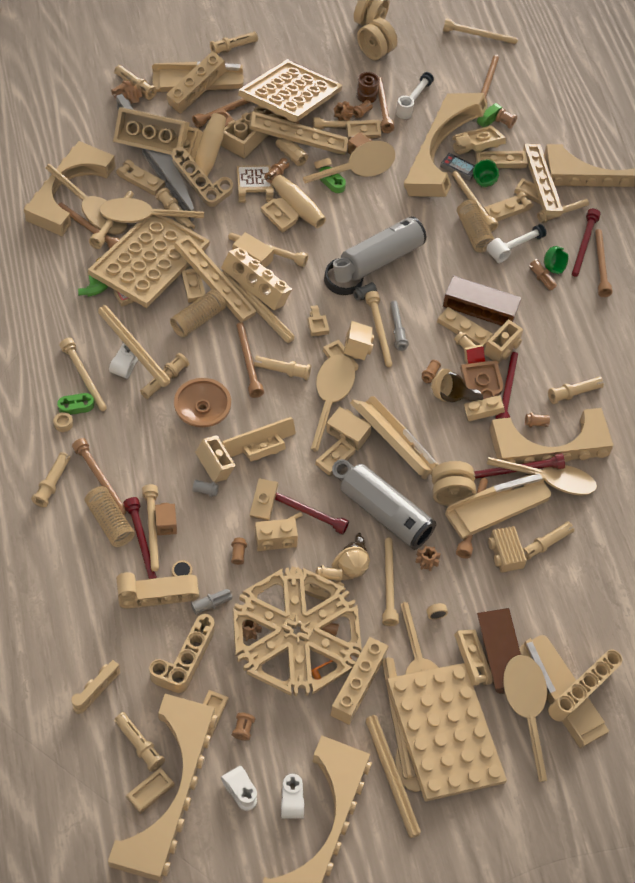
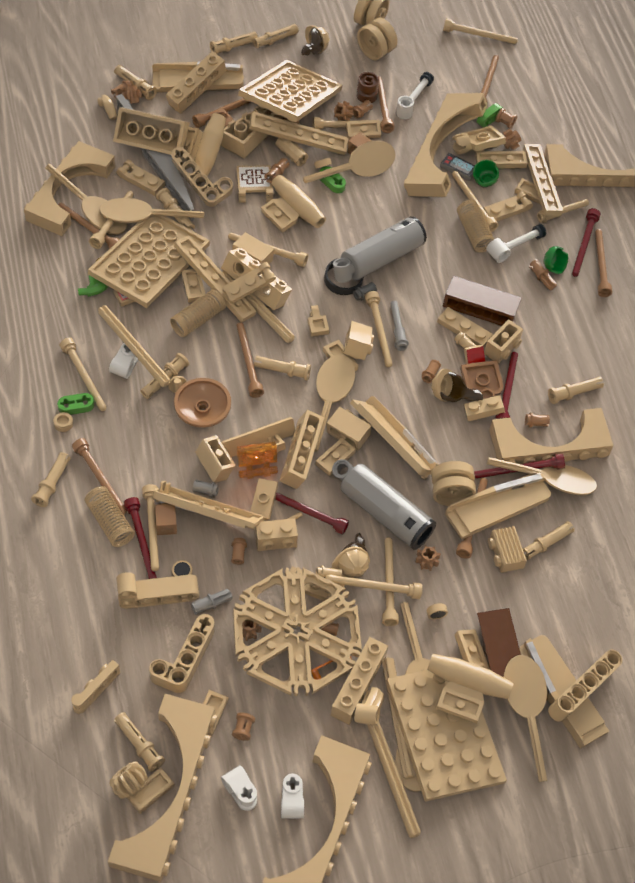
(108, 105): none -> tan arm
(128, 780): none -> tan gear
(176, 382): none -> tan plate
(206, 506): none -> tan piece
(249, 282): none -> tan plate
(255, 455): none -> clear orange plate
(261, 41): none -> tan pin
(301, 449): none -> tan brick
(317, 40): none -> piece
(369, 710): none -> tan piece
(413, 590): none -> tan piece
(466, 686): none -> tan plate
(512, 139): none -> medium nougat gear

